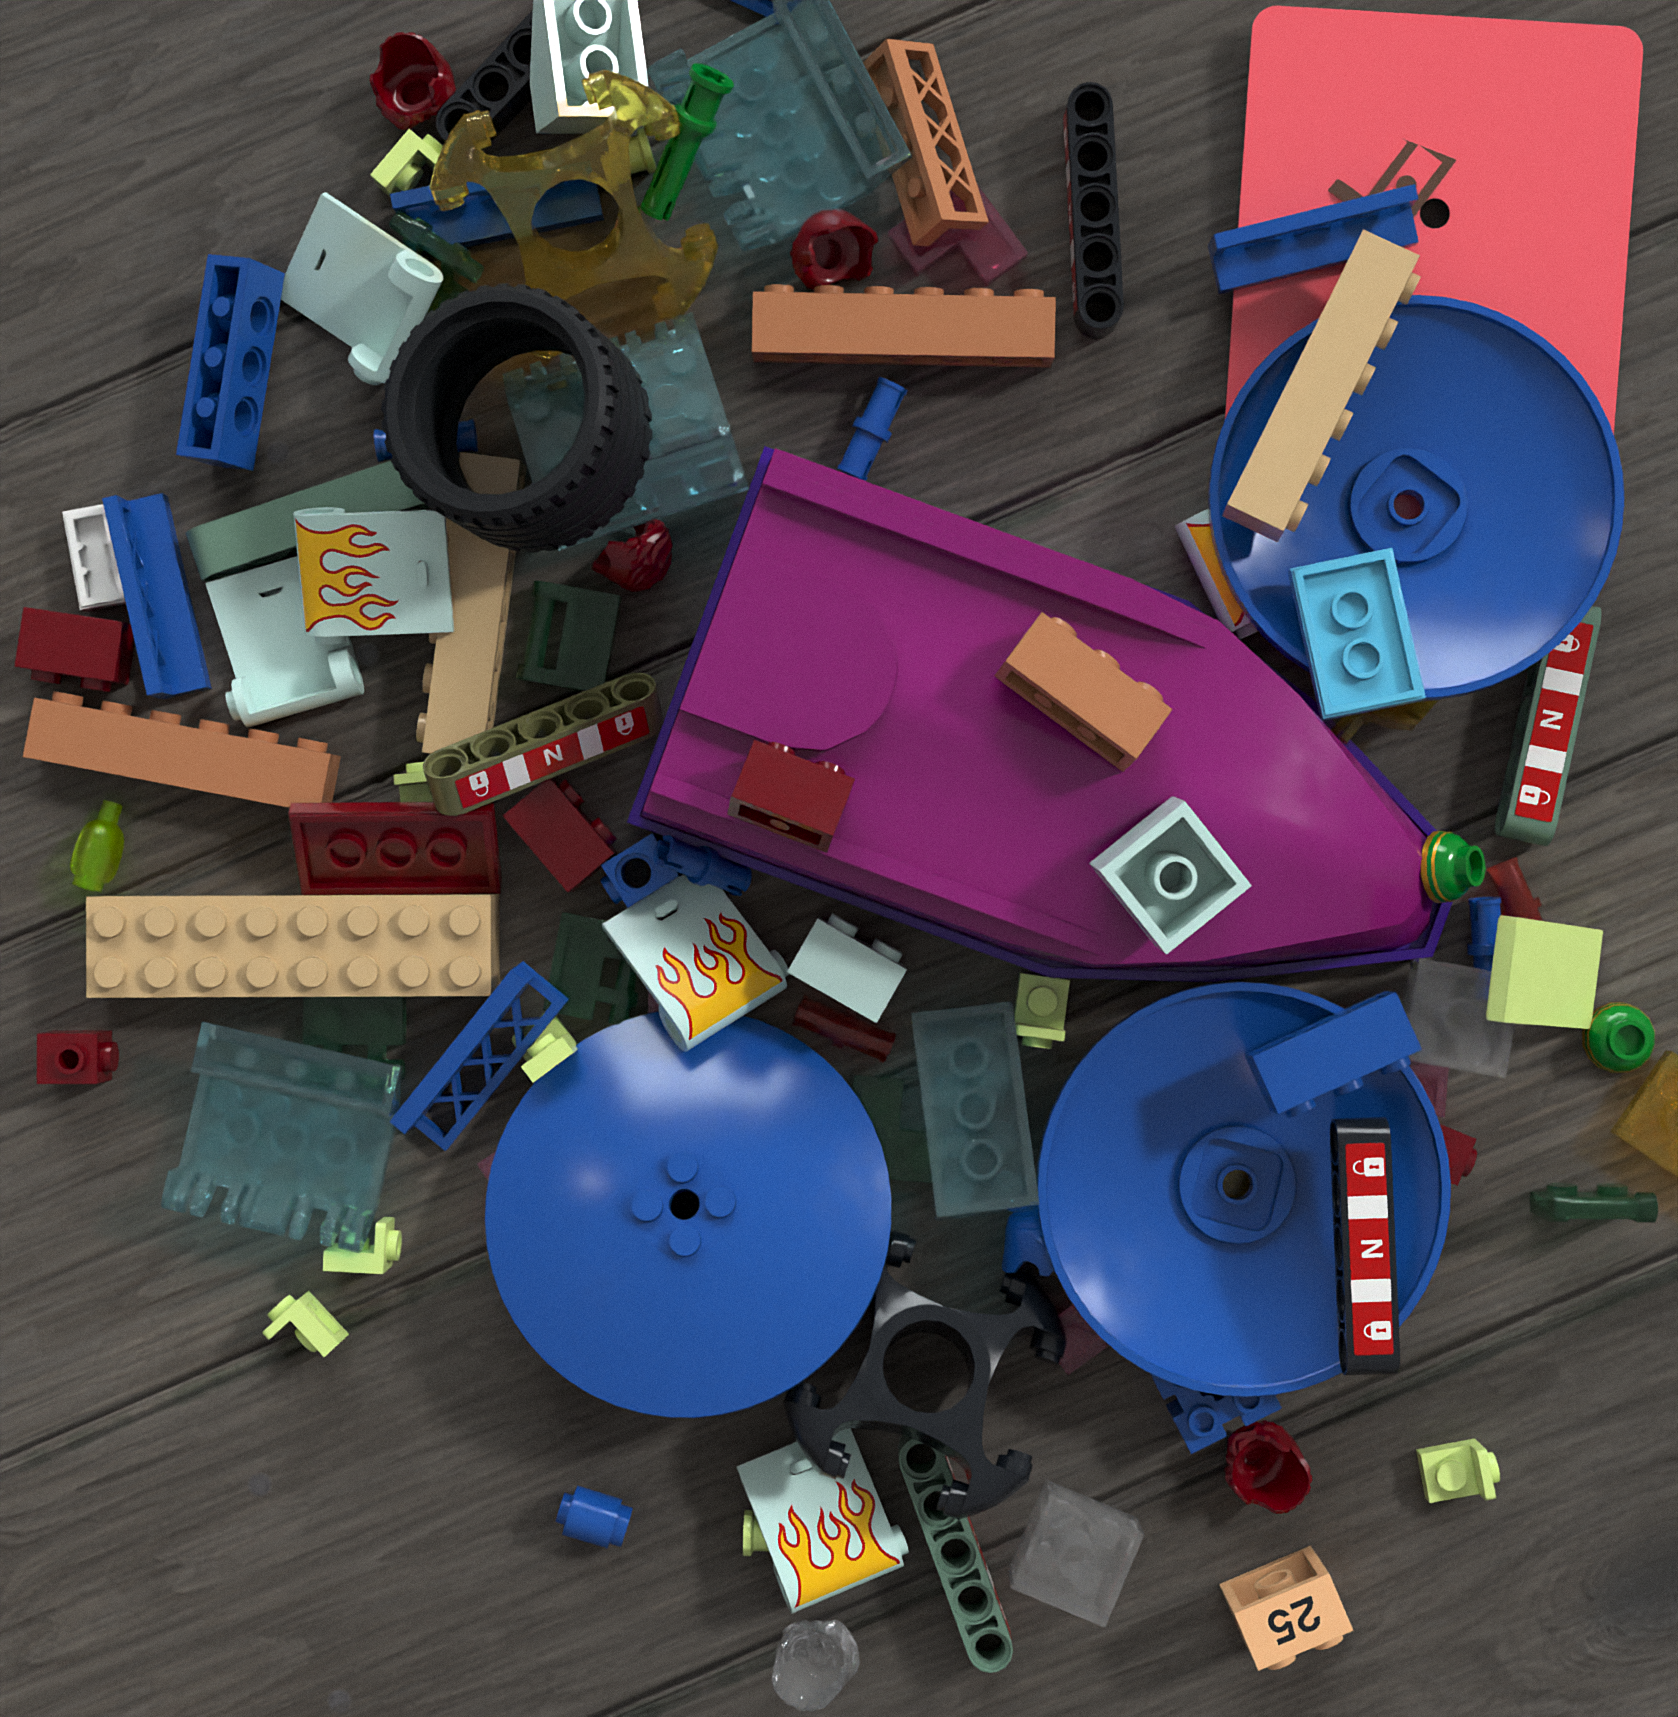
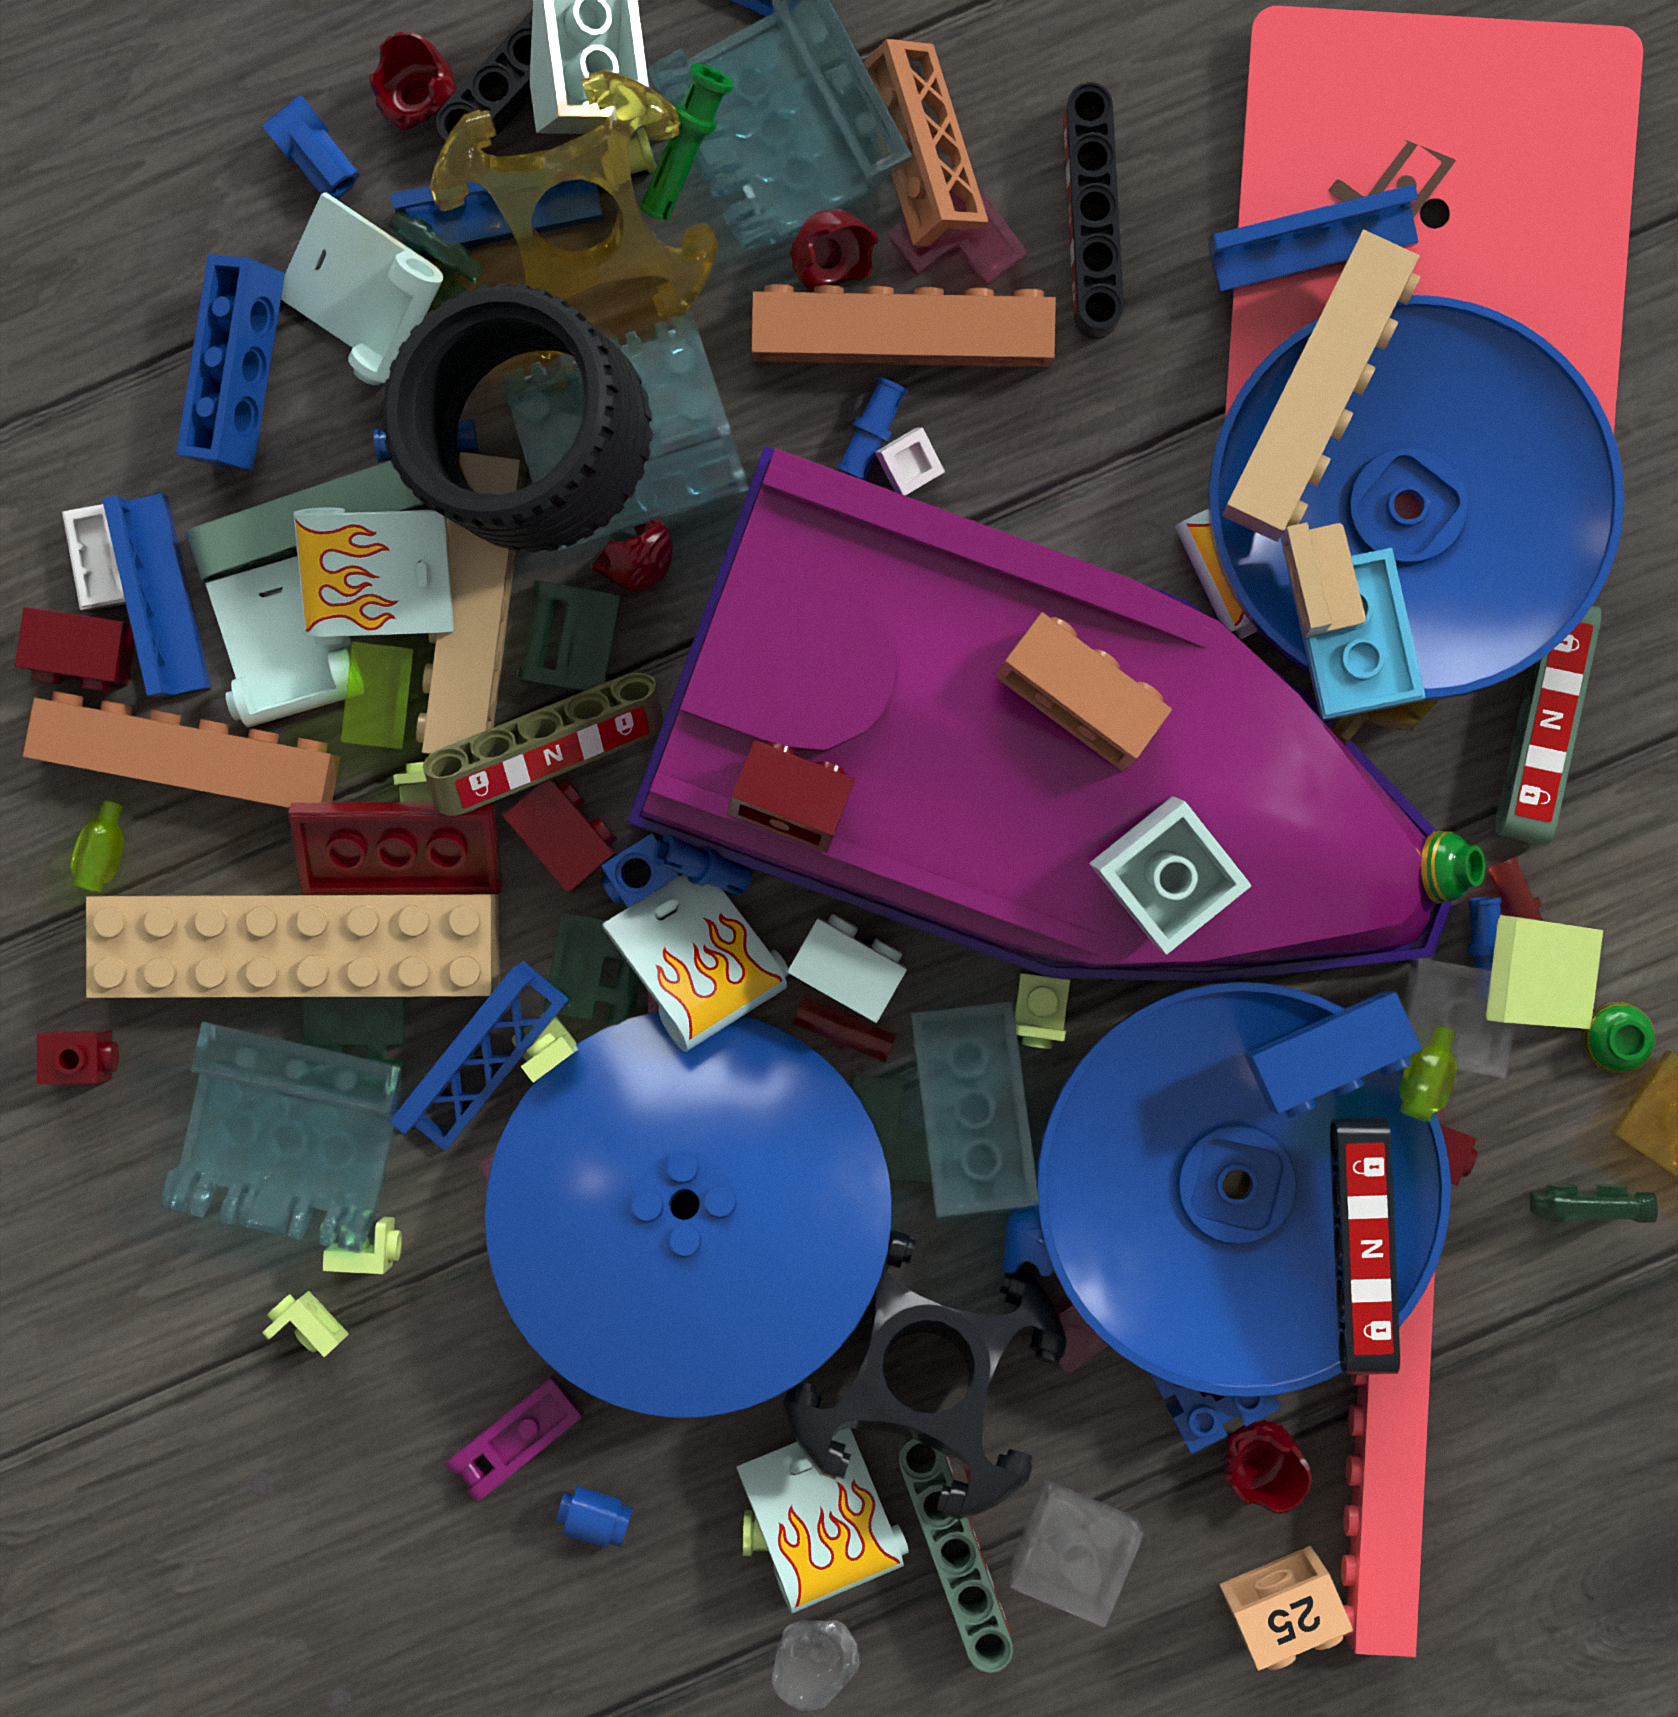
(305, 140): none -> blue piece
(377, 695): none -> clear neon green panel
(403, 164): yellowish green bracket -> none
(516, 1437): none -> magenta plate
(909, 461): none -> white plate
(1322, 578): none -> tan panel
(1388, 1495): none -> coral brick
(1429, 1077): none -> clear neon green plant
(1458, 1471): yellowish green bracket -> none

